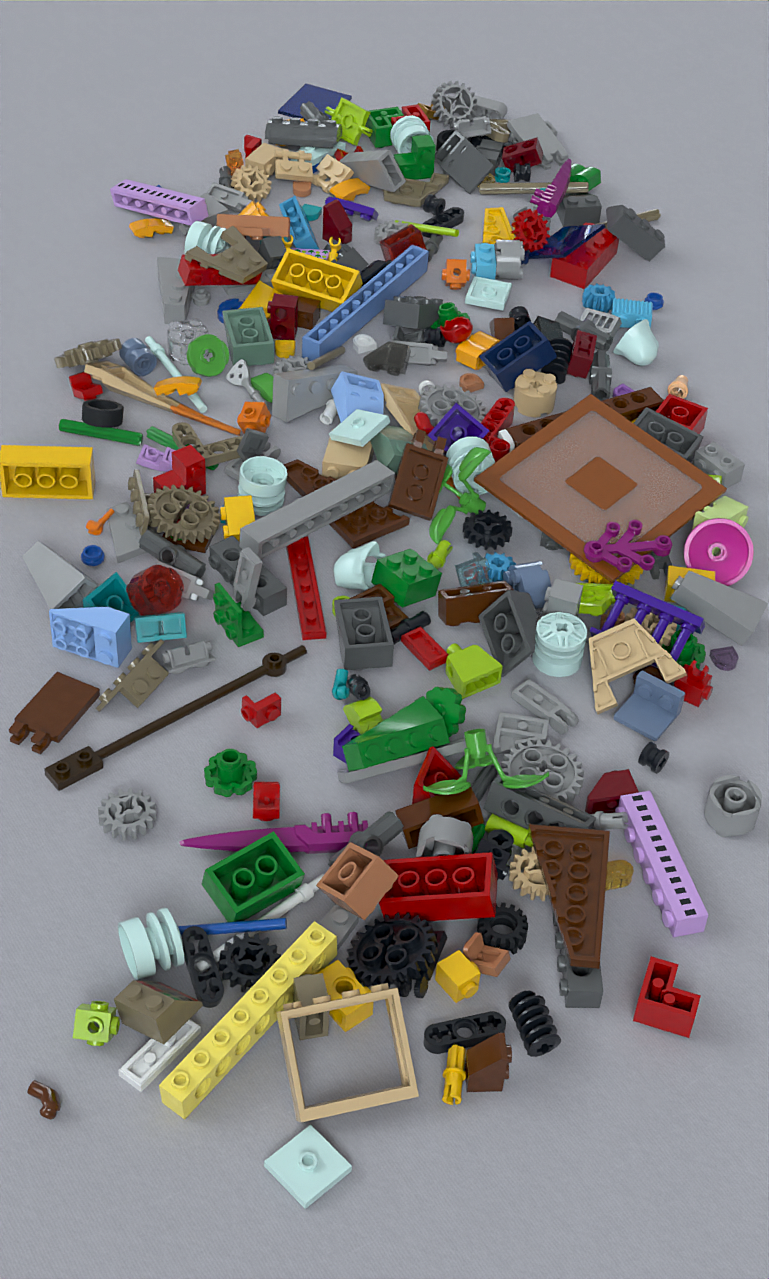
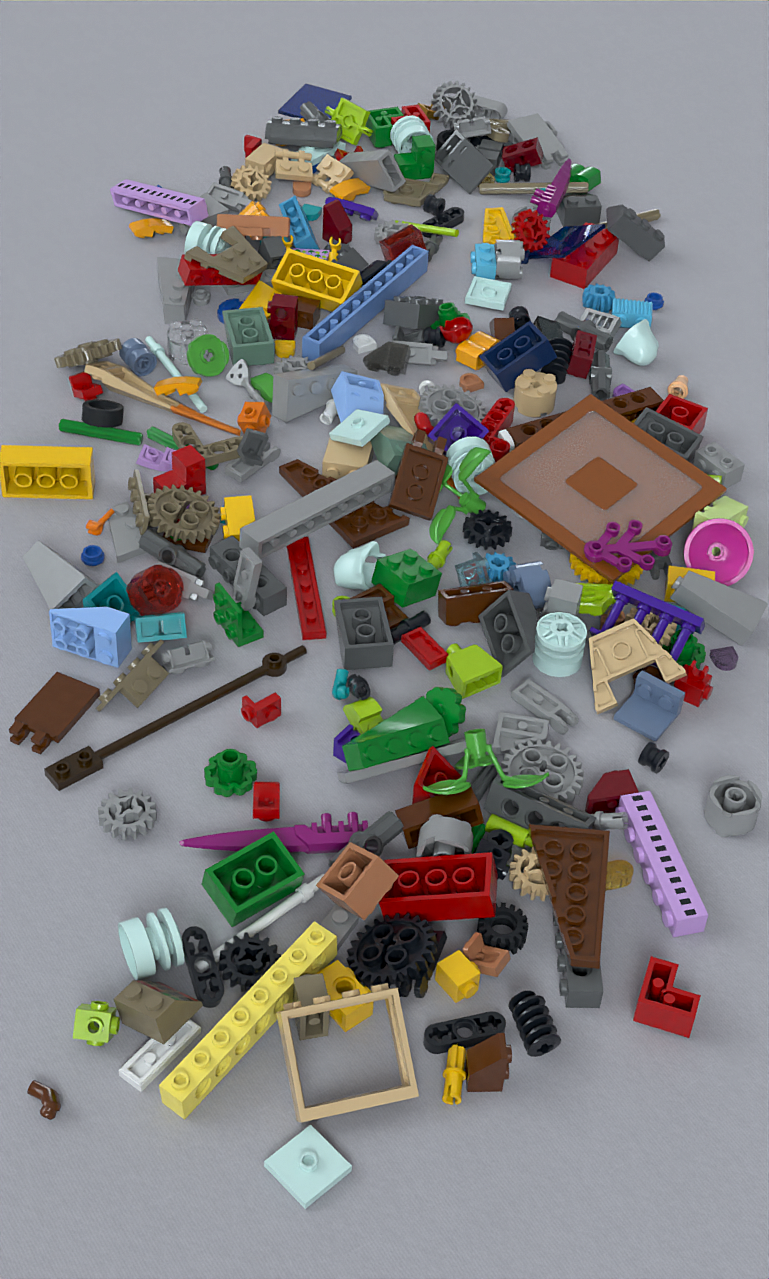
(234, 160): clear orange piece -> none
(240, 926): blue bar -> none
(266, 483): light aqua wheel -> none
(458, 267): orange brick -> none

